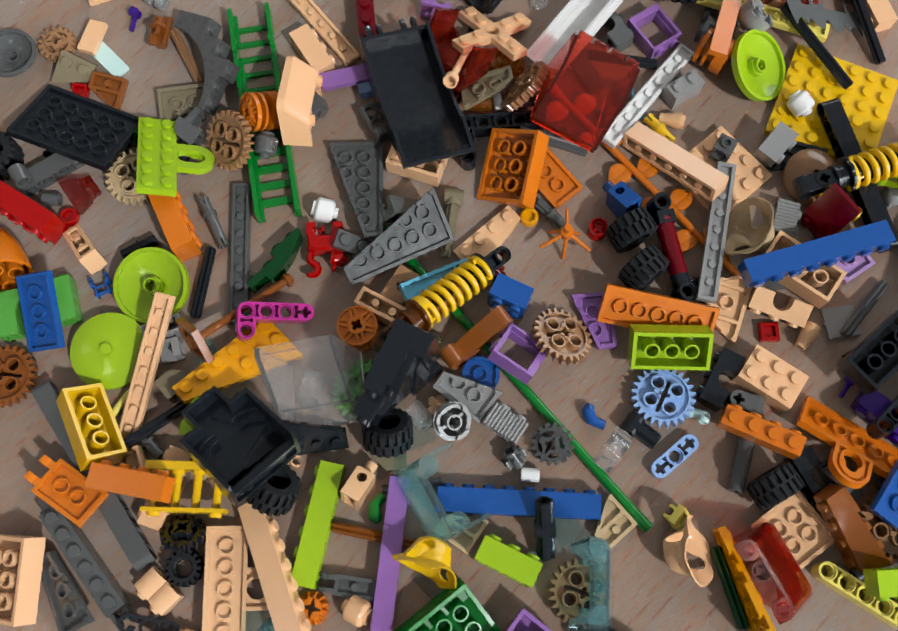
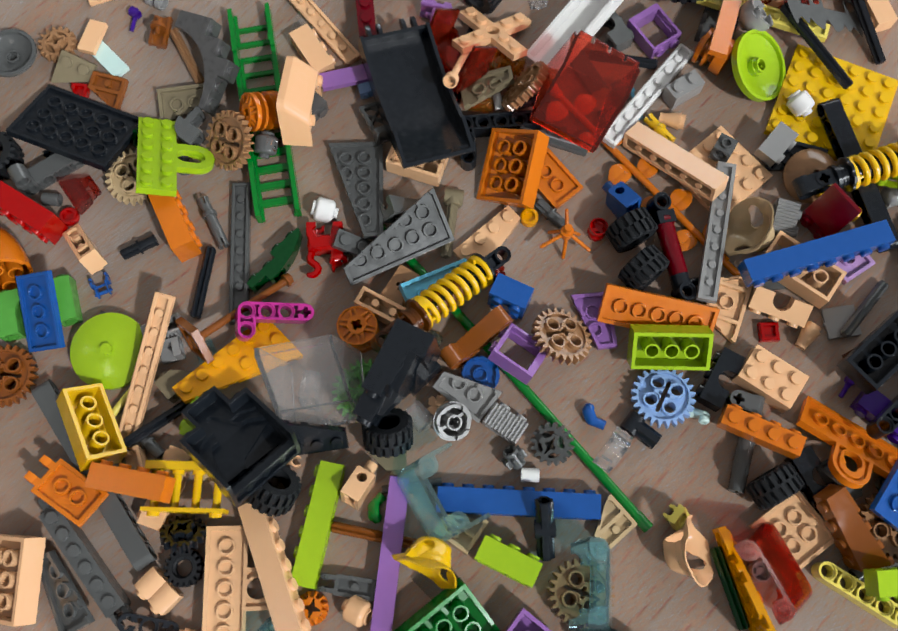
(149, 272): lime dish -> none
(688, 451): light blue beam -> none

